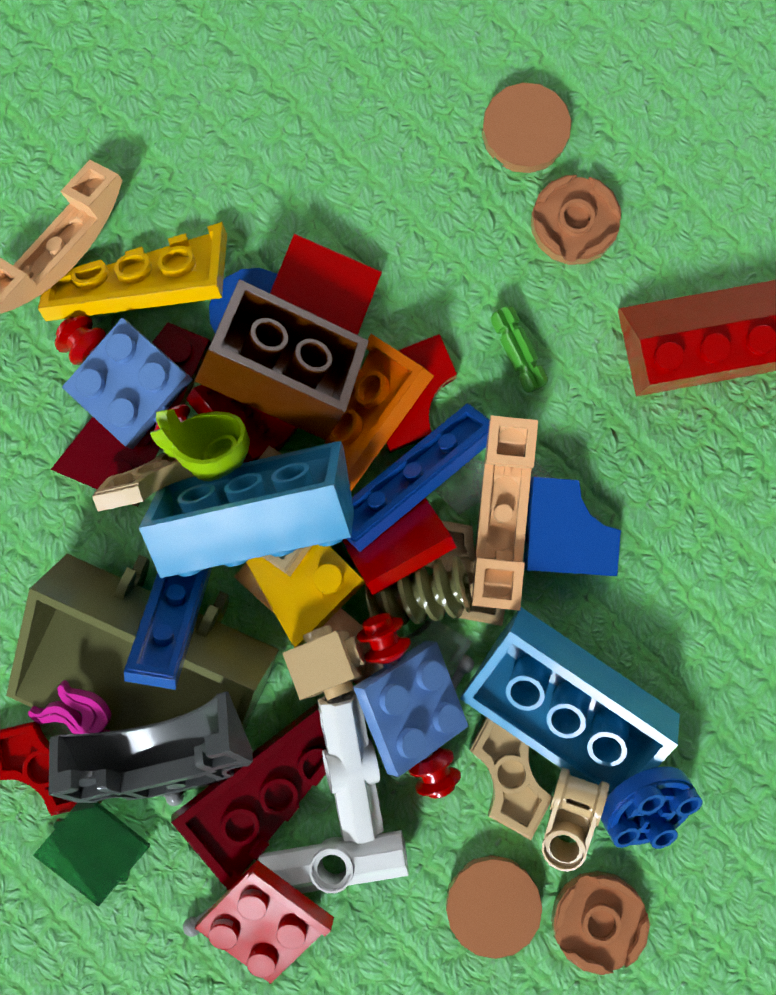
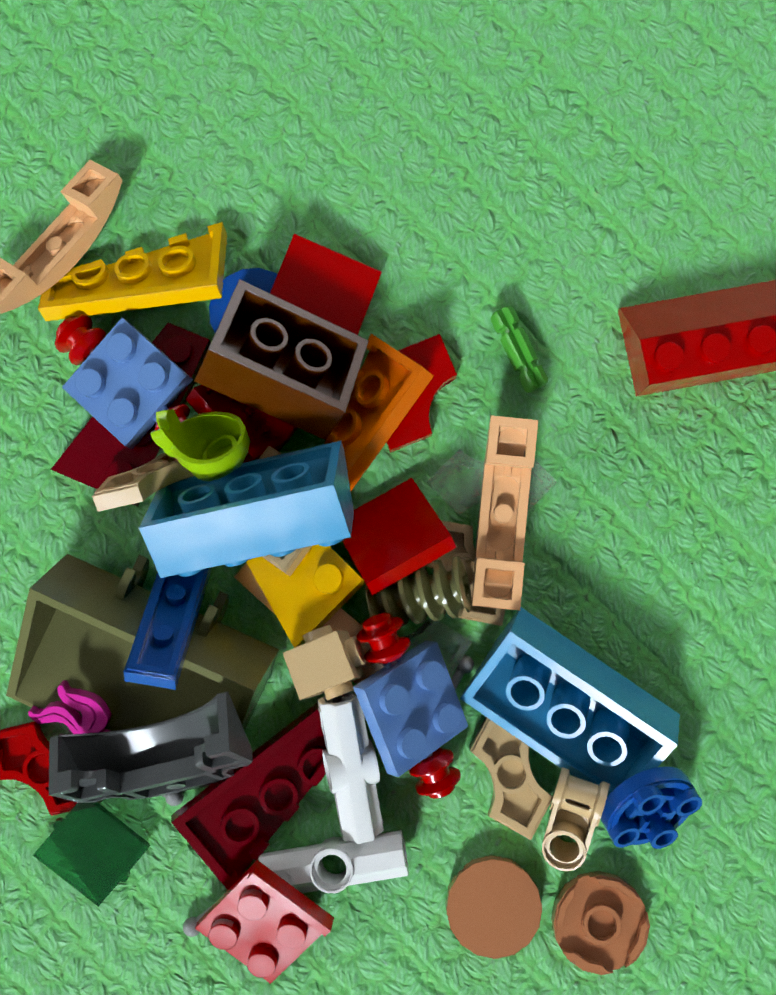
(417, 474): blue tile -> none
(526, 127): nougat tile -> none
(564, 534): blue tile -> none
(575, 219): nougat tile -> none

